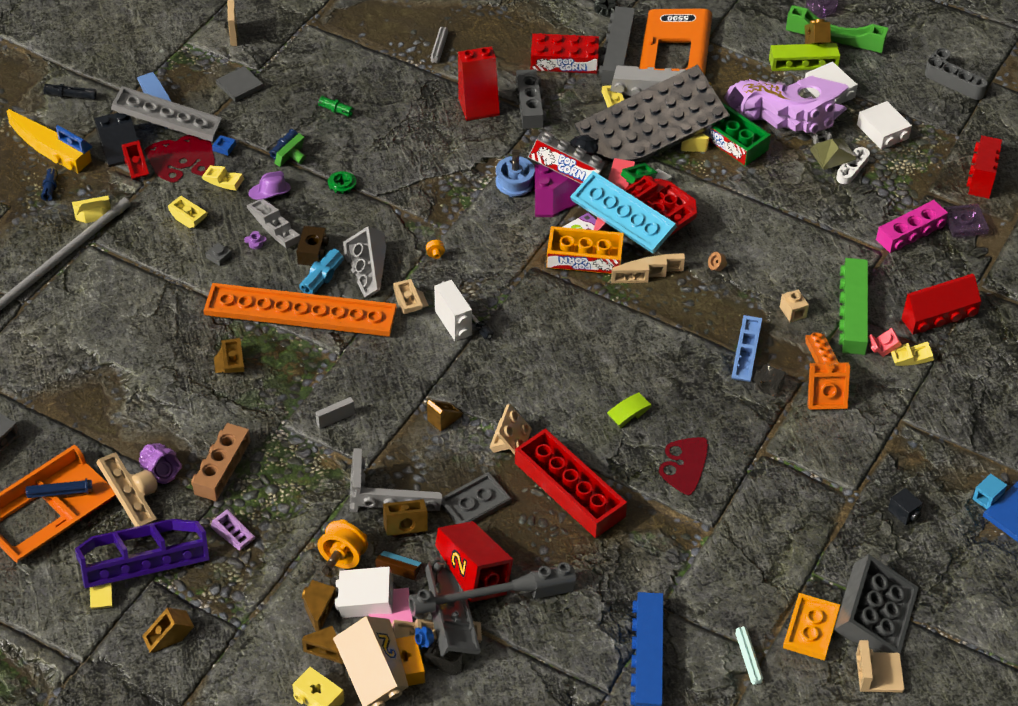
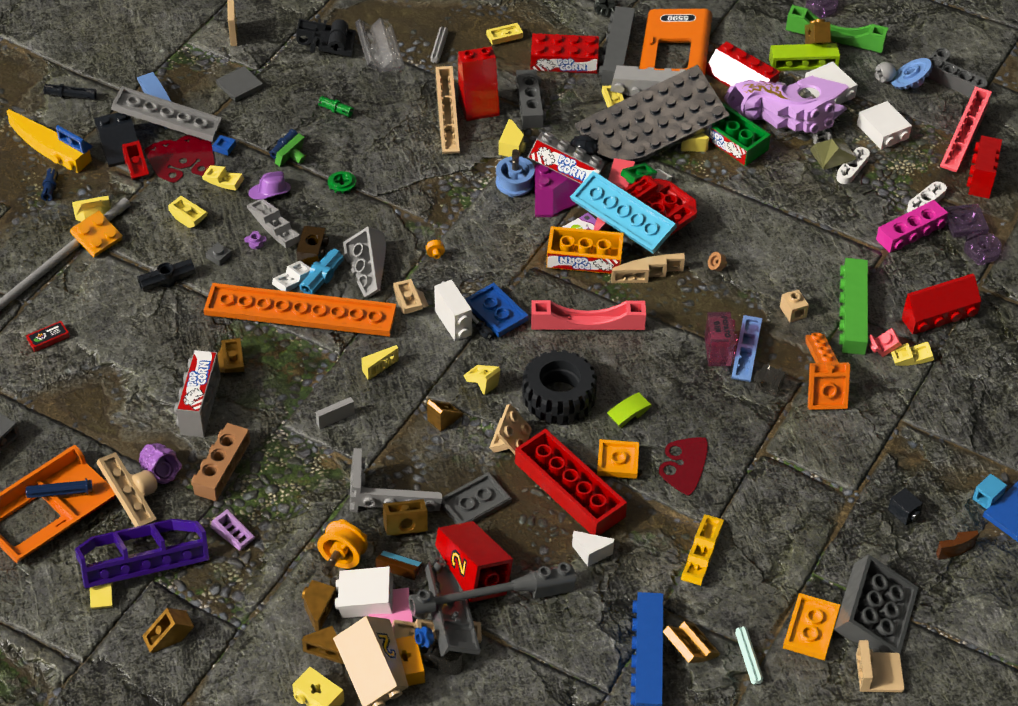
(47, 336): none -> tile
(96, 234): none -> light orange plate
(166, 275): none -> black piece
(198, 393): none -> brick
(293, 277): none -> white slope
(329, 38): none -> black plate
(379, 45): none -> clear slope
(379, 361): none -> light yellow slope
(447, 110): none -> tan slope
(485, 376): none -> light yellow slope
(496, 309): none -> blue plate
(504, 33): none -> light yellow plate
(511, 139): none -> light yellow slope
(551, 316): none -> coral arch
(555, 405): none -> black tyre
(592, 547): none -> white slope
(618, 459): none -> light orange plate
(691, 642): none -> pearl gold slope
(702, 549): none -> yellow slope
(720, 338): none -> clear pink brick
(734, 65): none -> slope
(885, 72): none -> light grey piece
(912, 74): none -> medium blue gear
(940, 189): none -> white beam
(951, 548): none -> reddish brown slope
(966, 129): none -> coral slope
(980, 255): none -> clear purple plate

